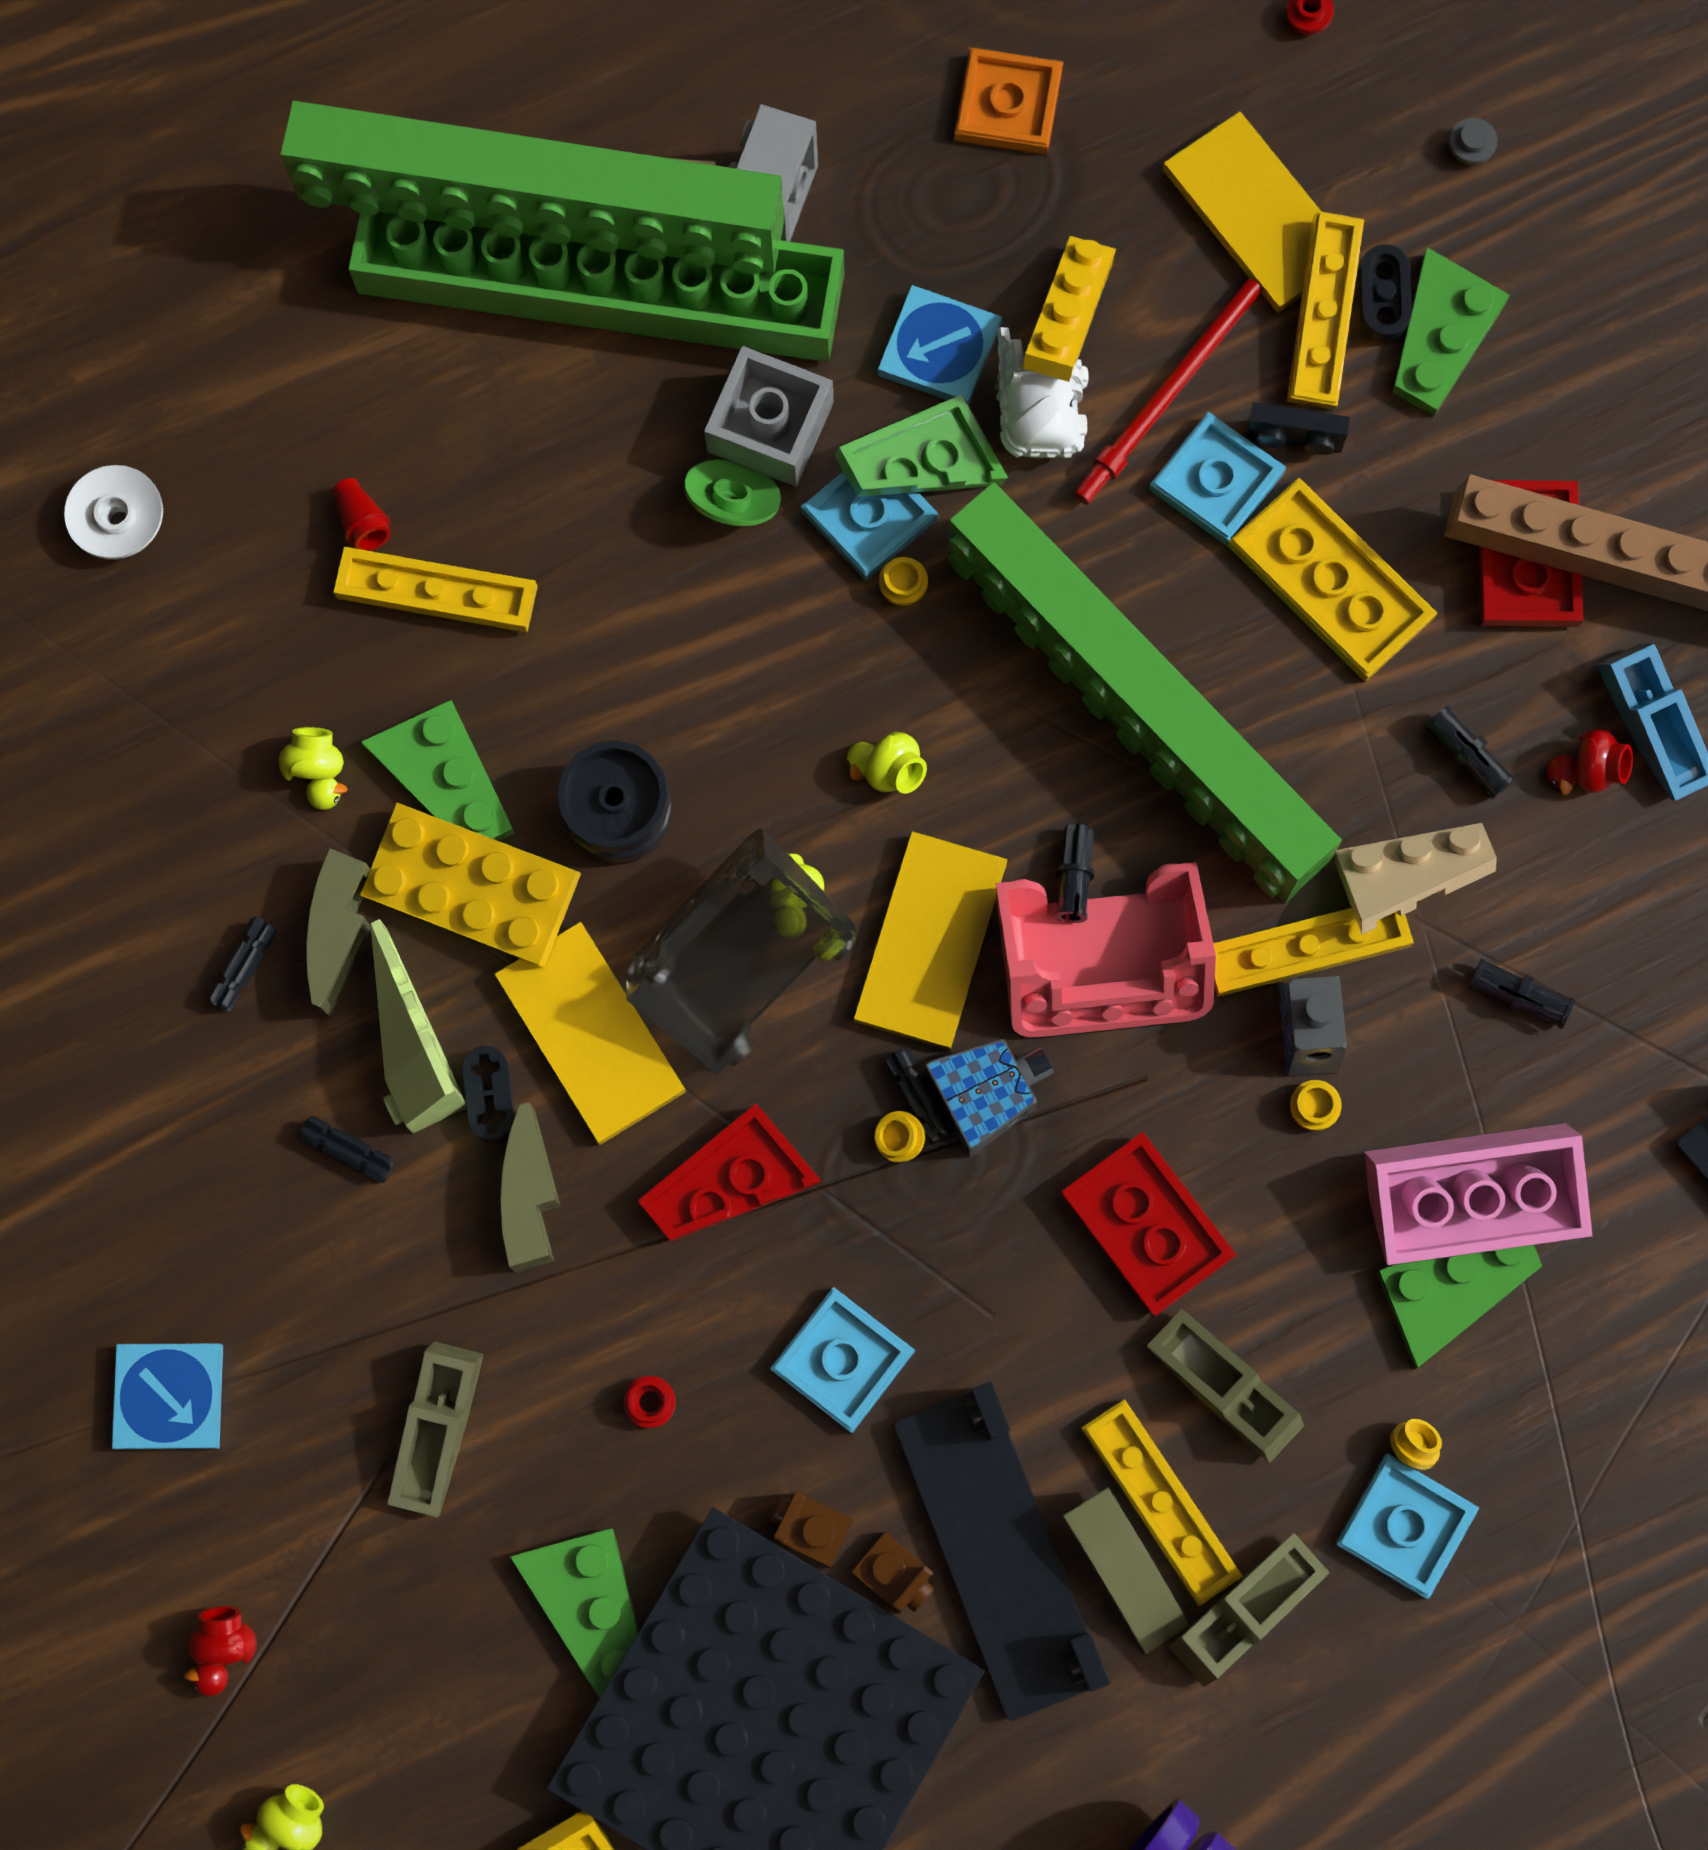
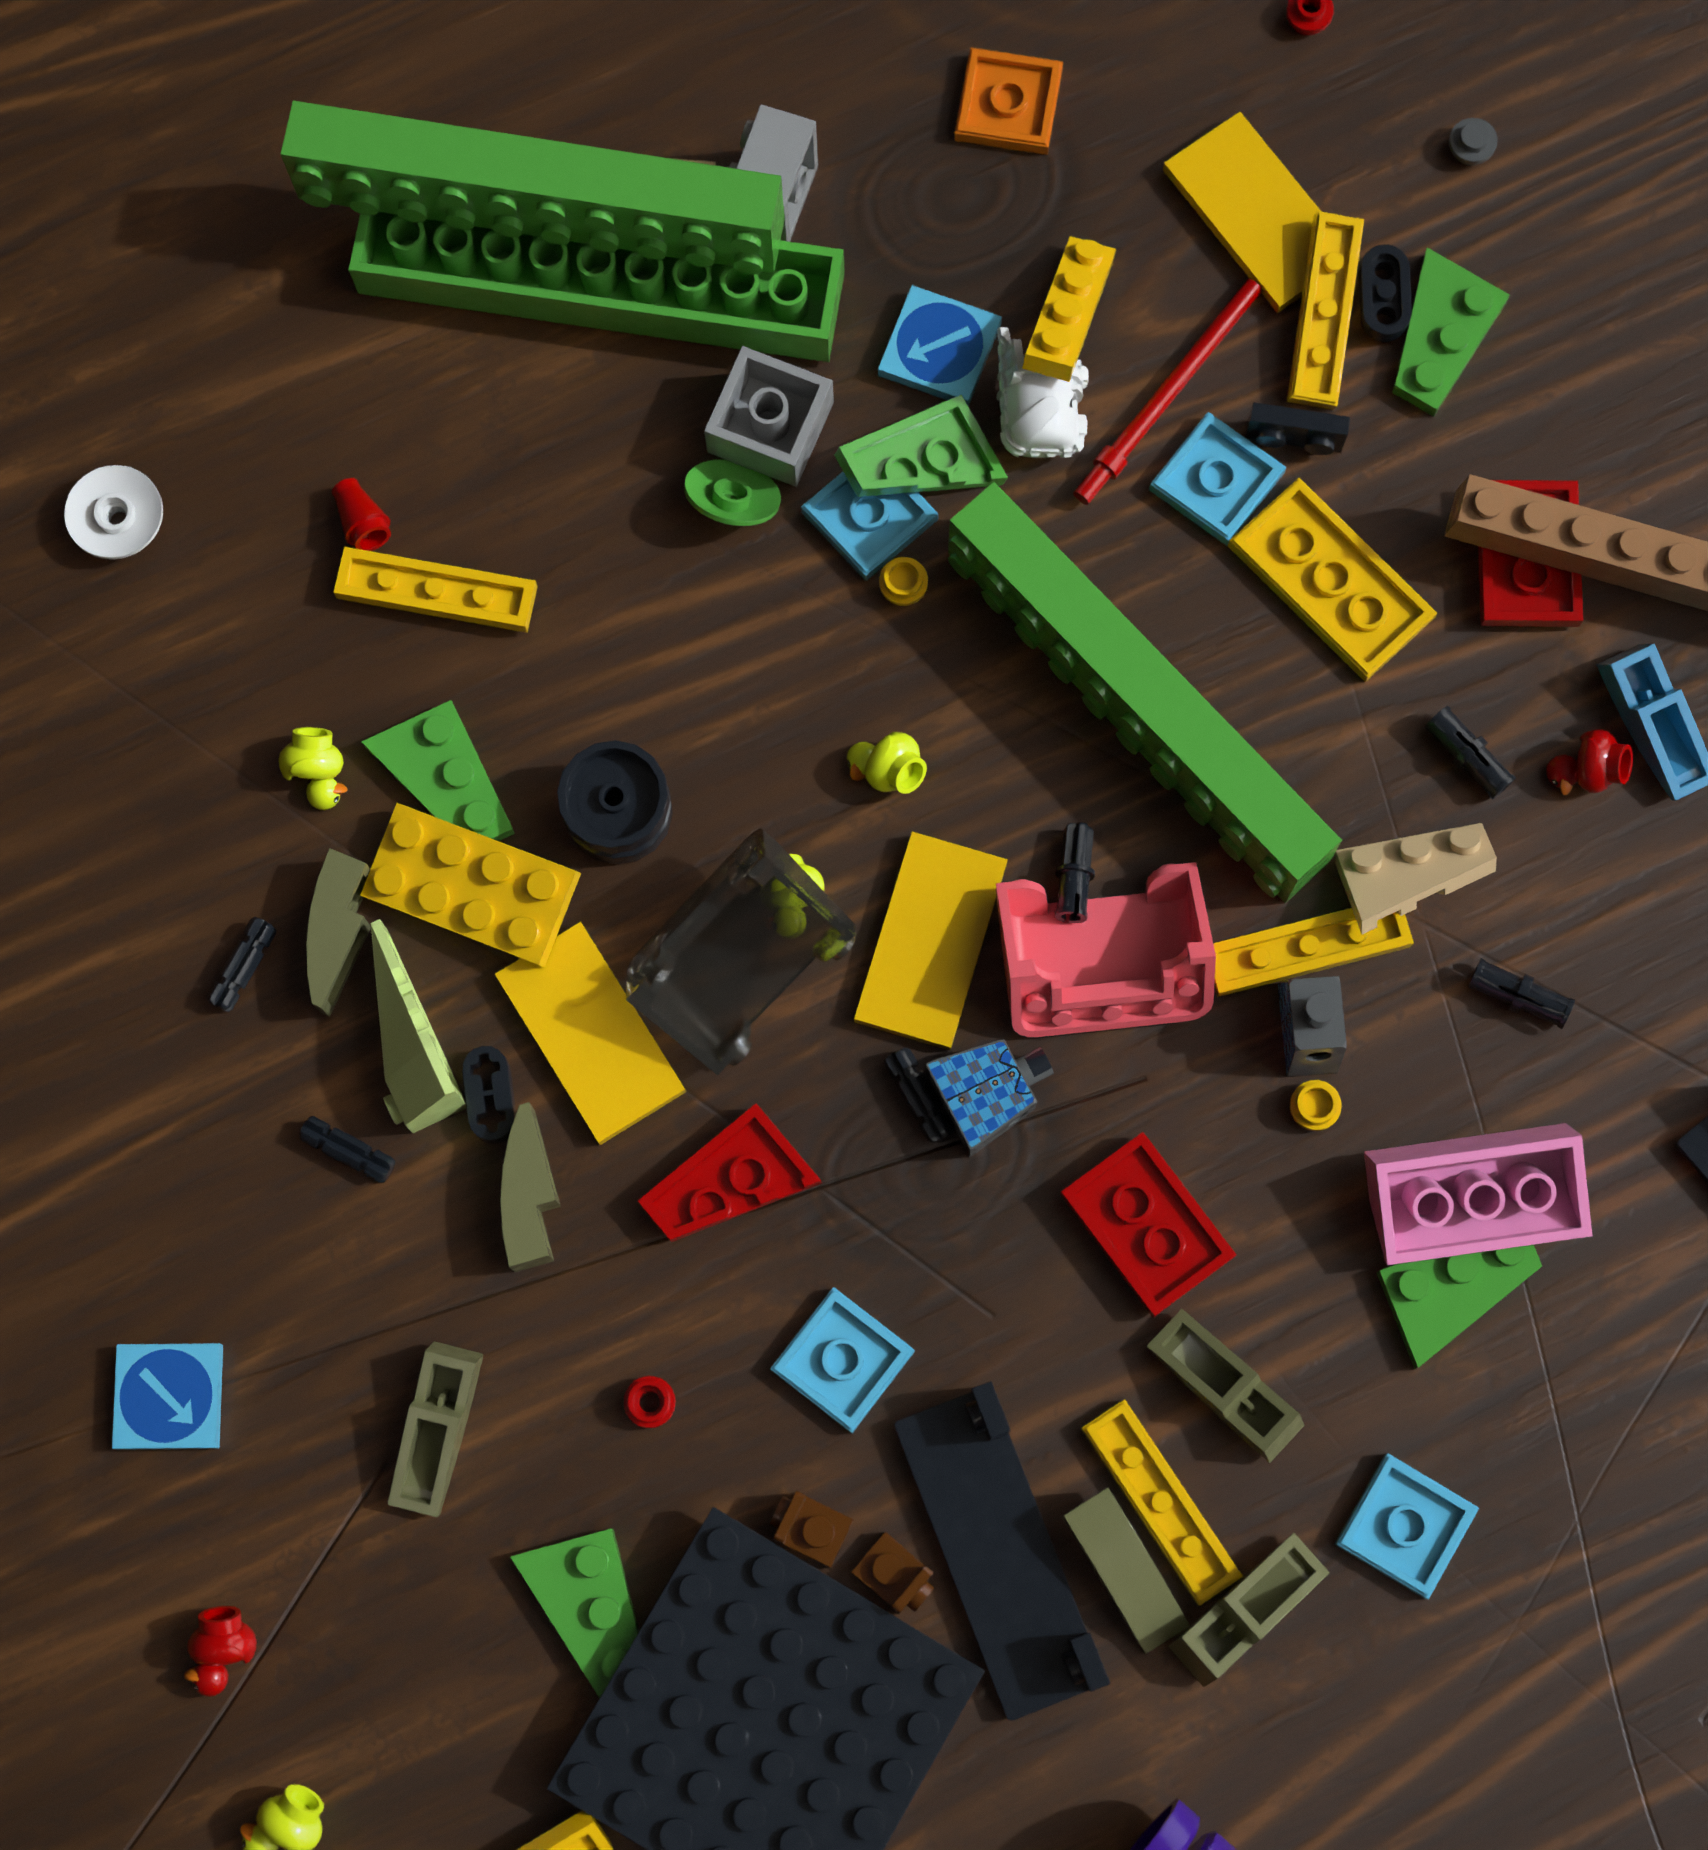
(899, 1136): yellow plate -> none
(1416, 1444): yellow plate -> none

